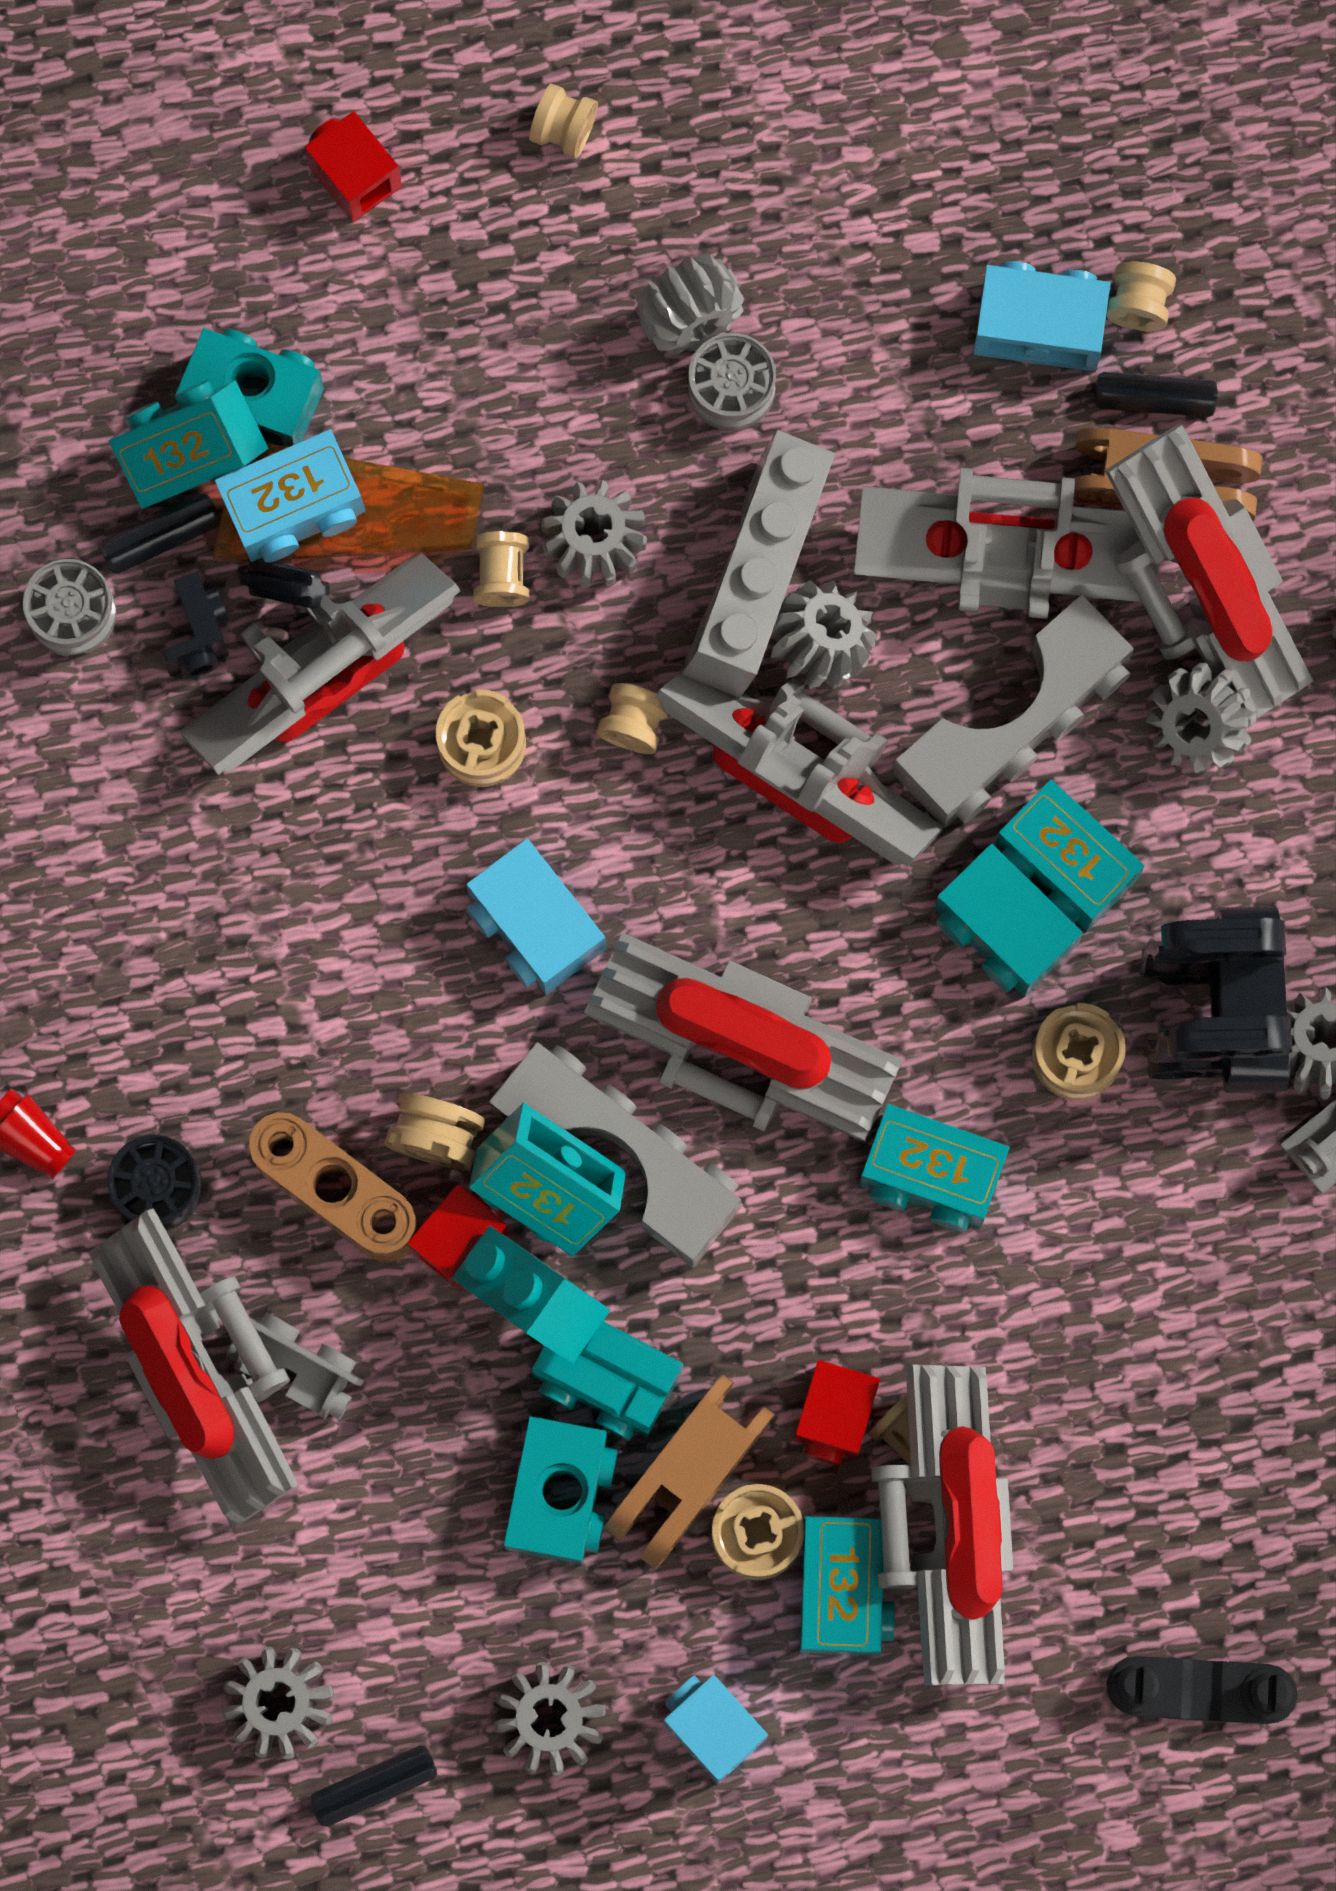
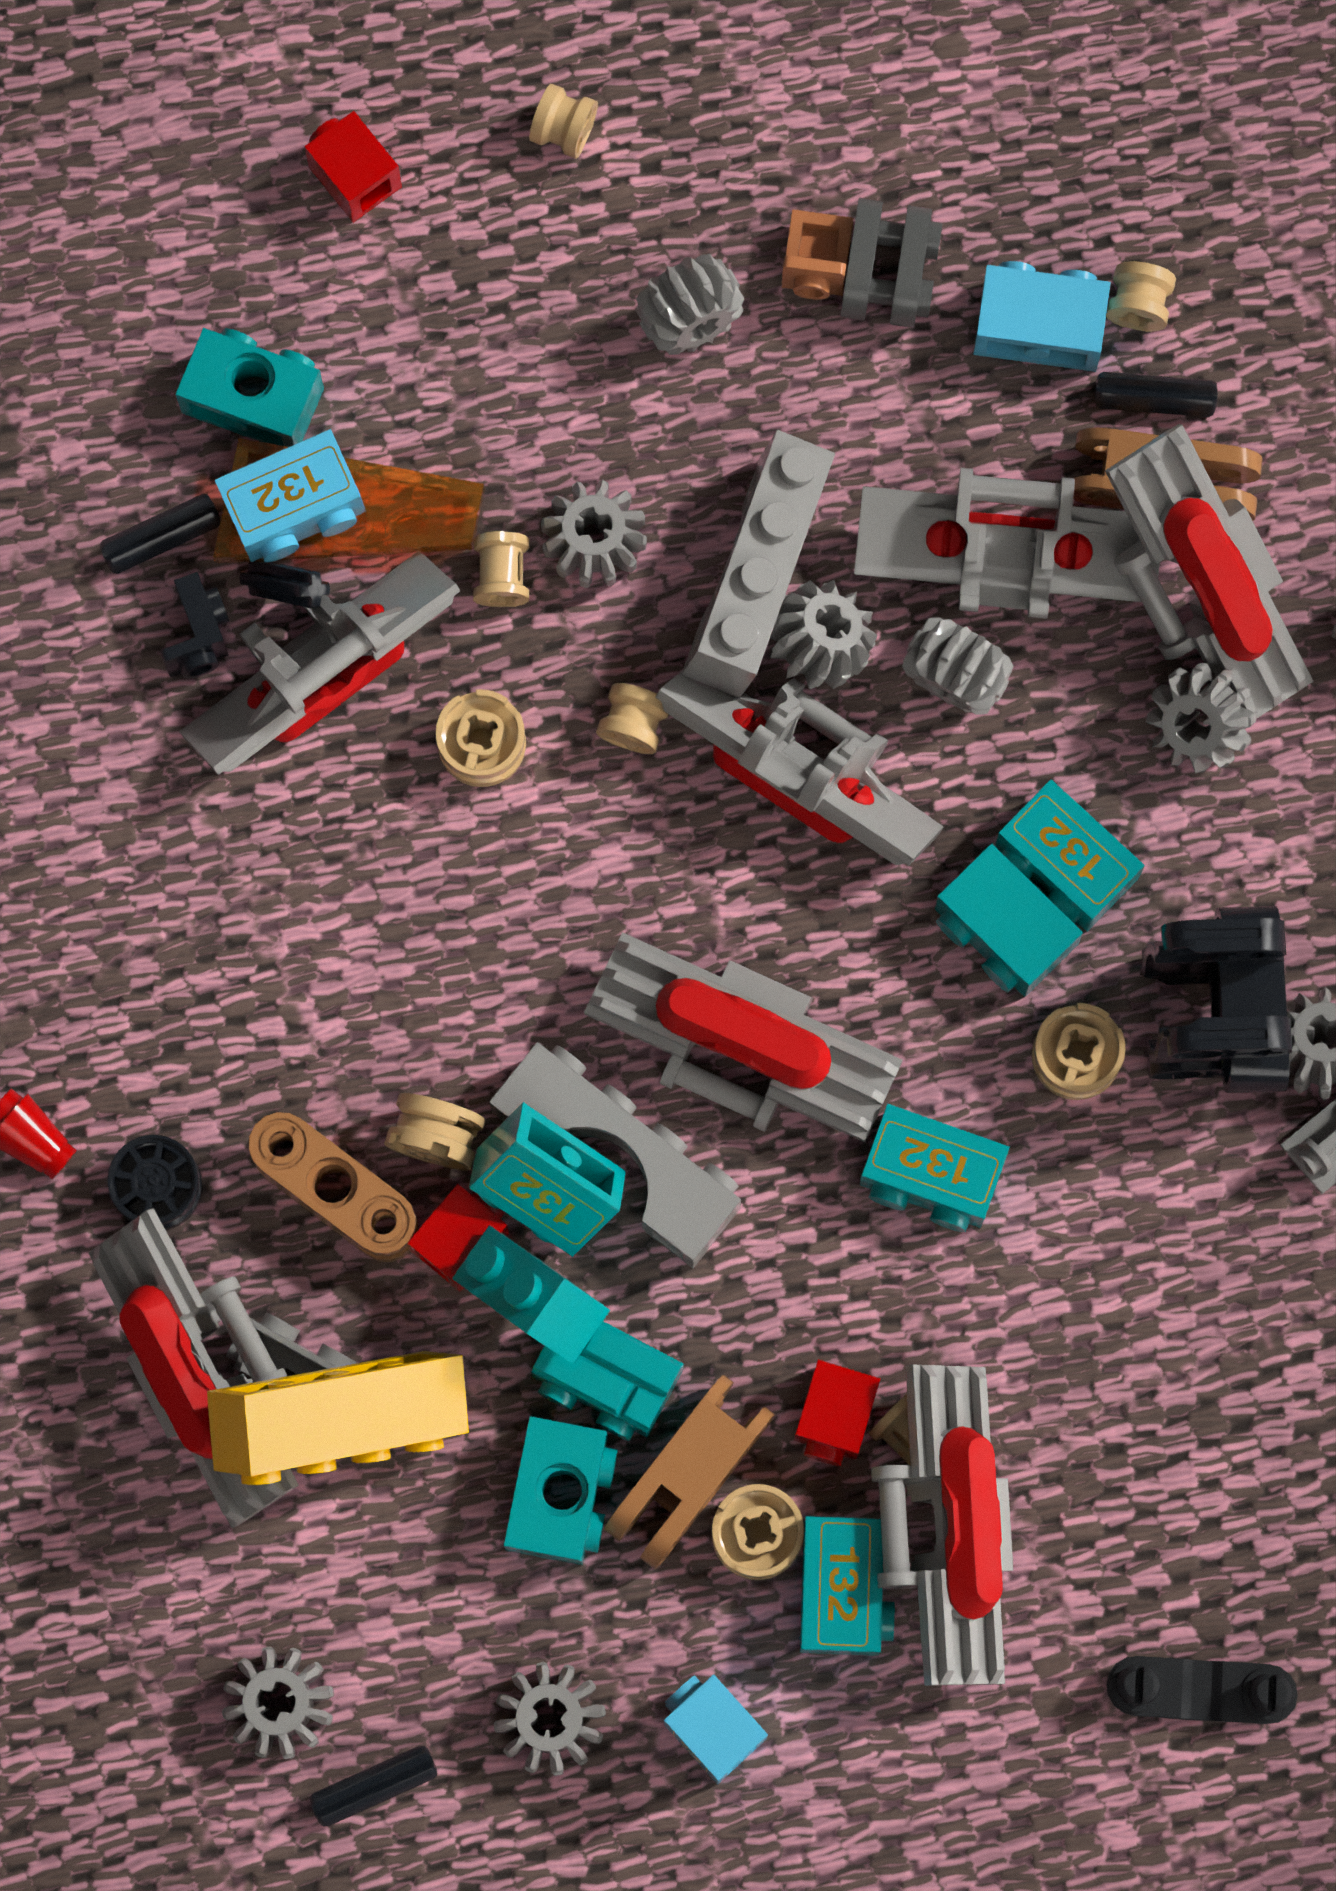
(69, 608): light grey wheel -> none
(187, 443): teal brick -> none
(337, 1415): none -> yellow brick
(534, 917): medium azure brick -> none
(732, 382): light grey wheel -> none
(817, 254): none -> nougat bracket
(910, 293): none -> dark grey brick
(957, 665): none -> light grey gear
(958, 764): light grey arch -> none

